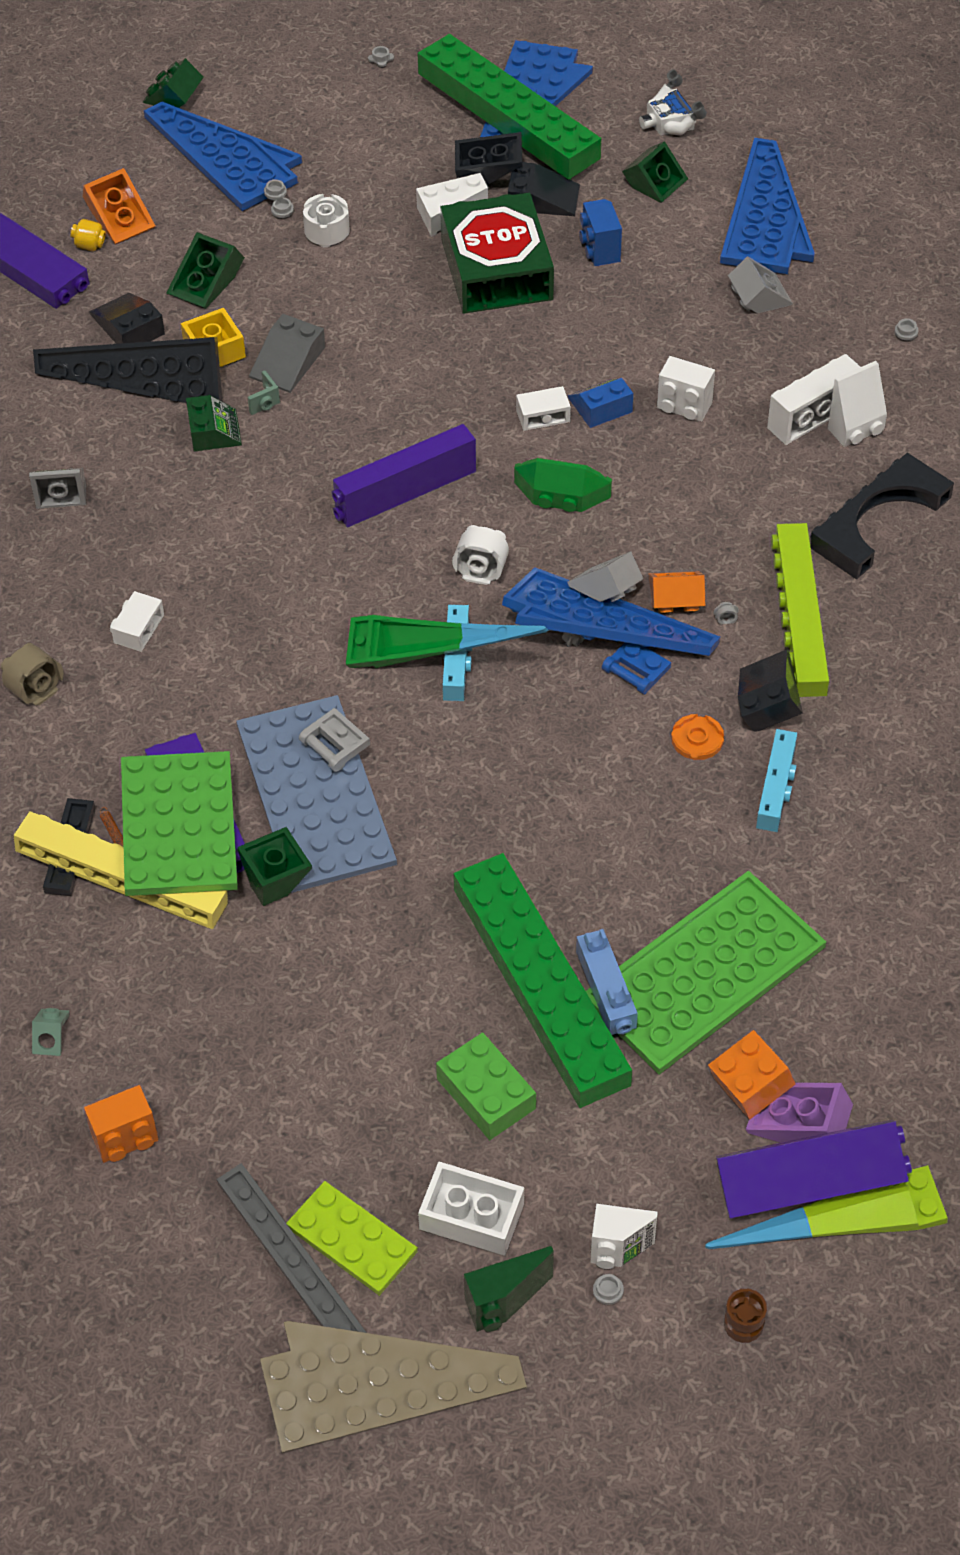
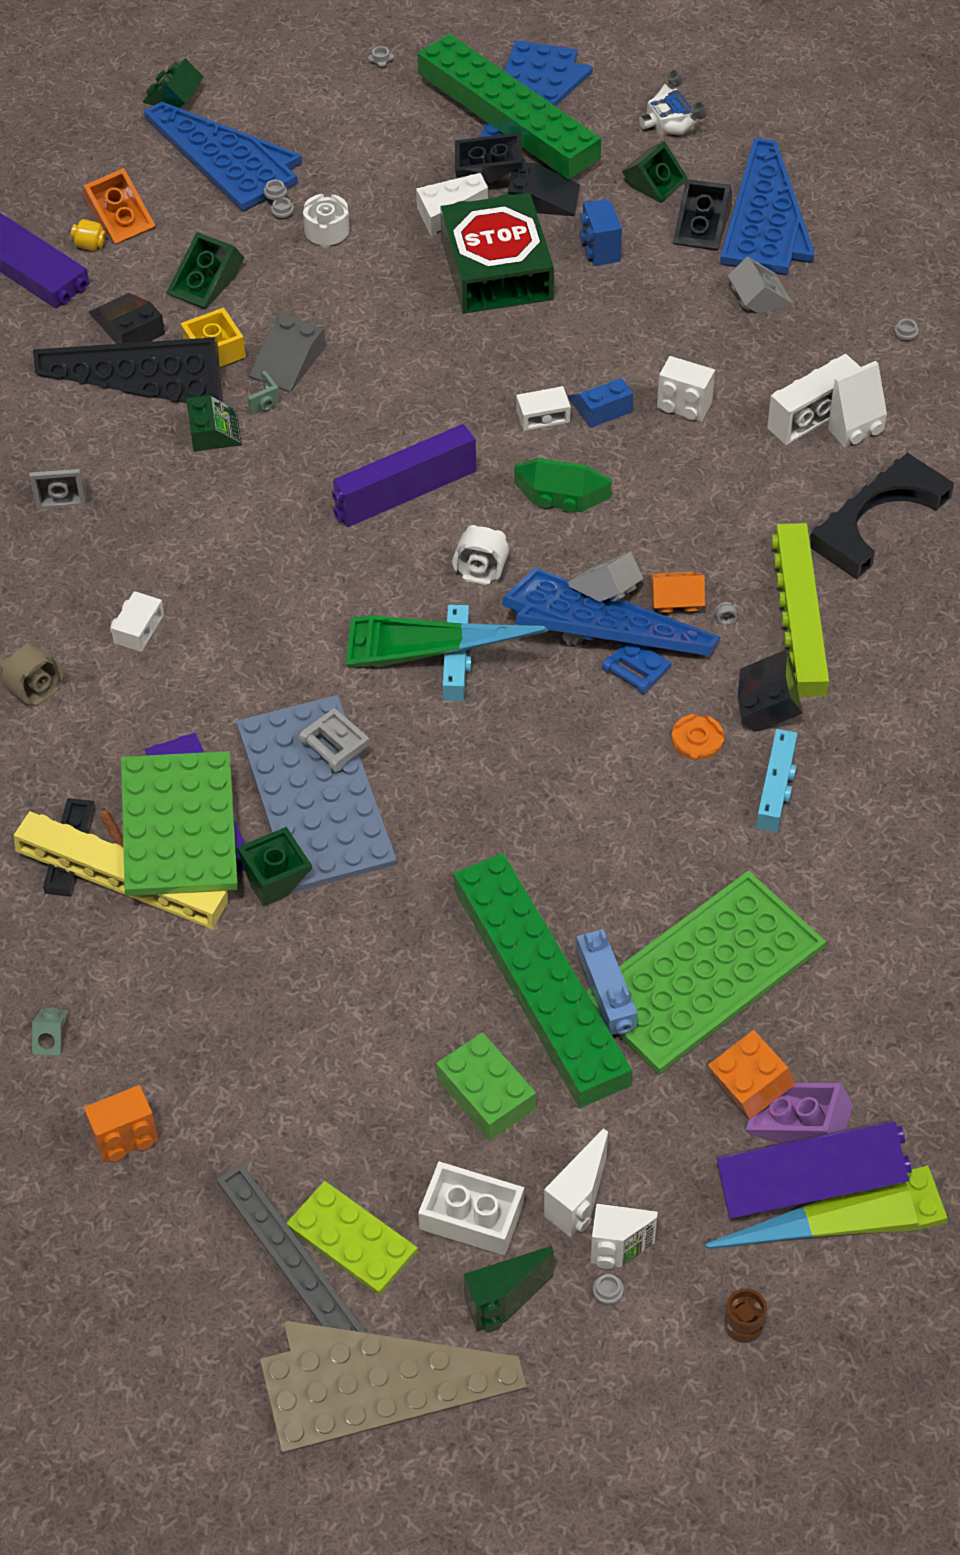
(573, 1192): none -> white slope
(703, 214): none -> black slope

